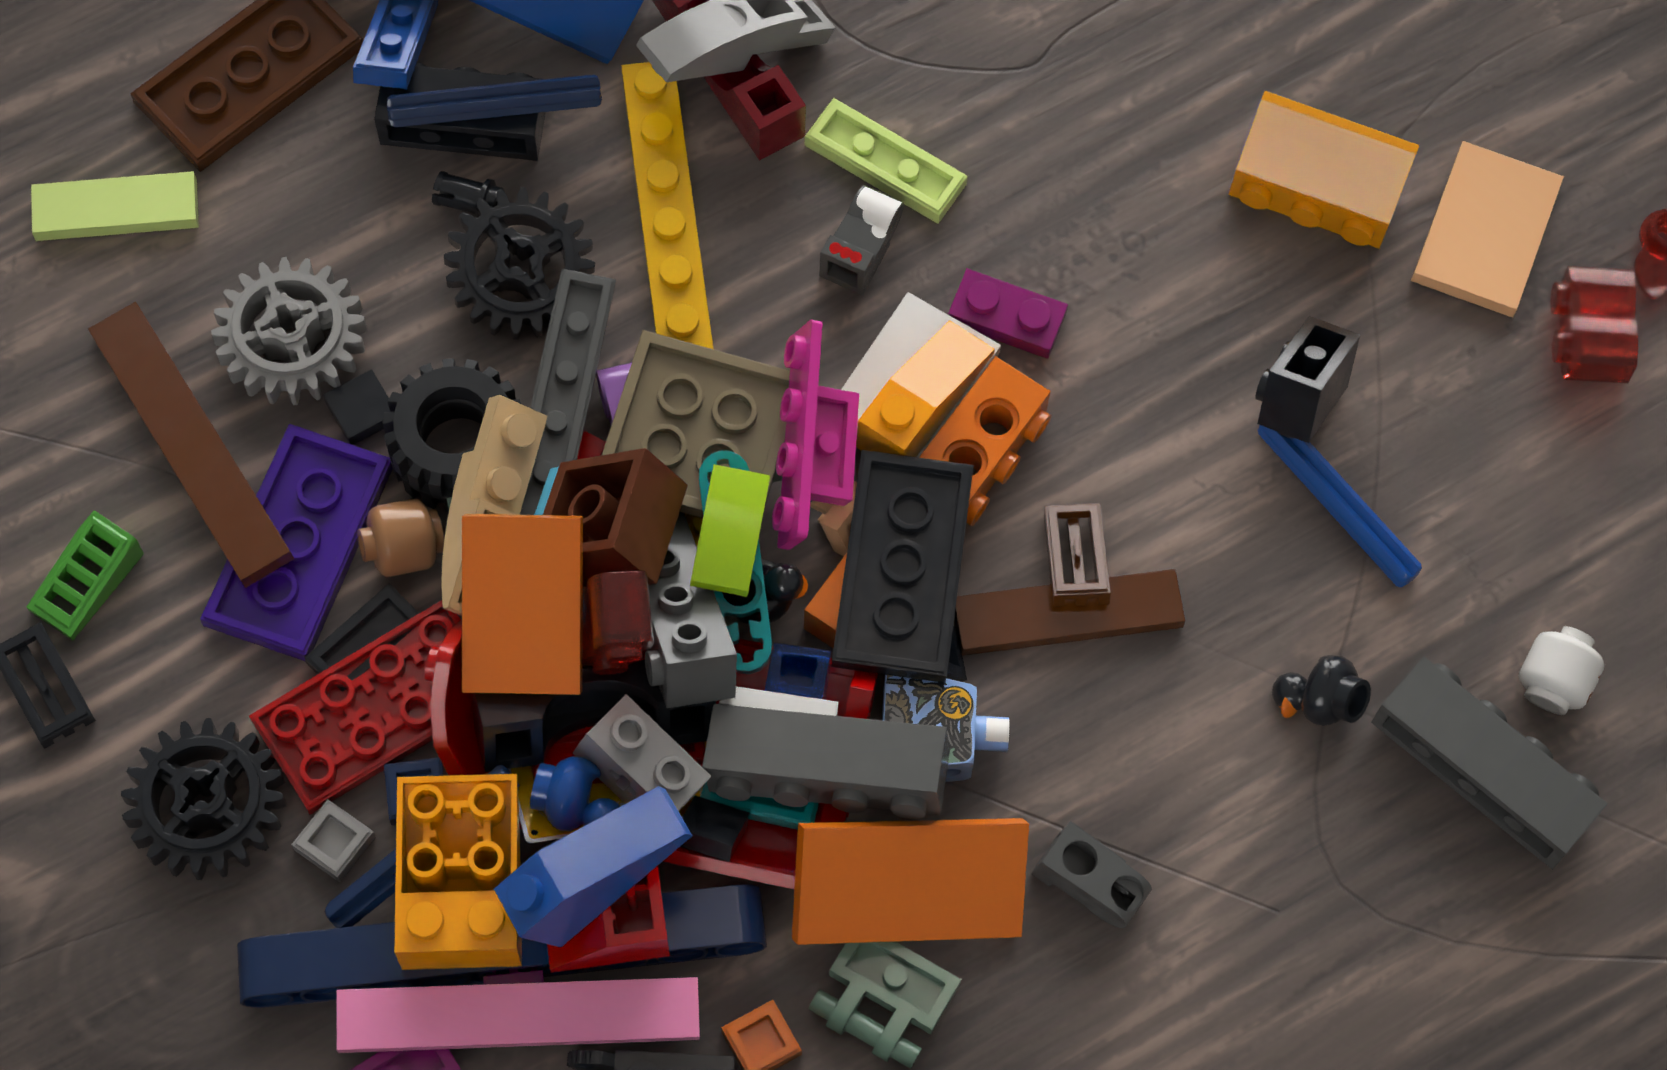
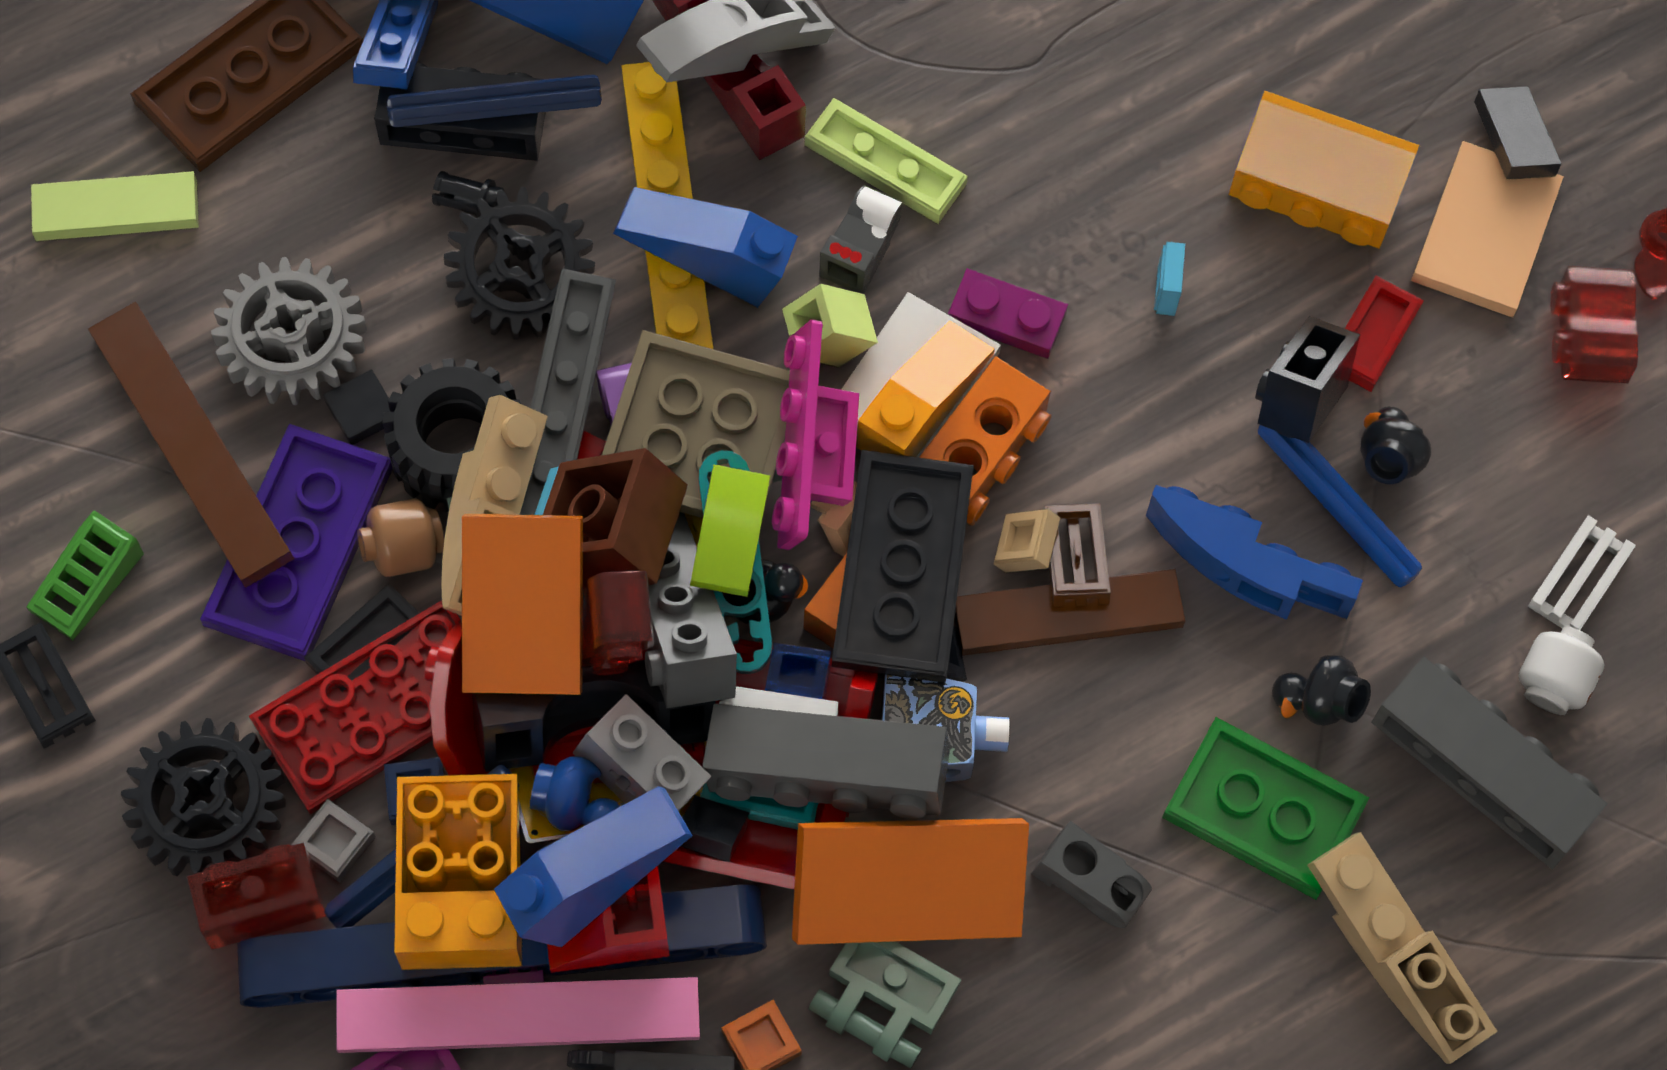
(256, 895): none -> clear red brick
(709, 240): none -> blue slope
(845, 322): none -> yellowish green brick
(1027, 541): none -> tan tile
(1169, 278): none -> medium azure tile
(1225, 550): none -> blue slope
(1263, 806): none -> green tile
(1382, 321): none -> red tile
(1393, 446): none -> black animal
(1398, 951): none -> tan slope
(1517, 132): none -> tile
(1604, 541): none -> white tile

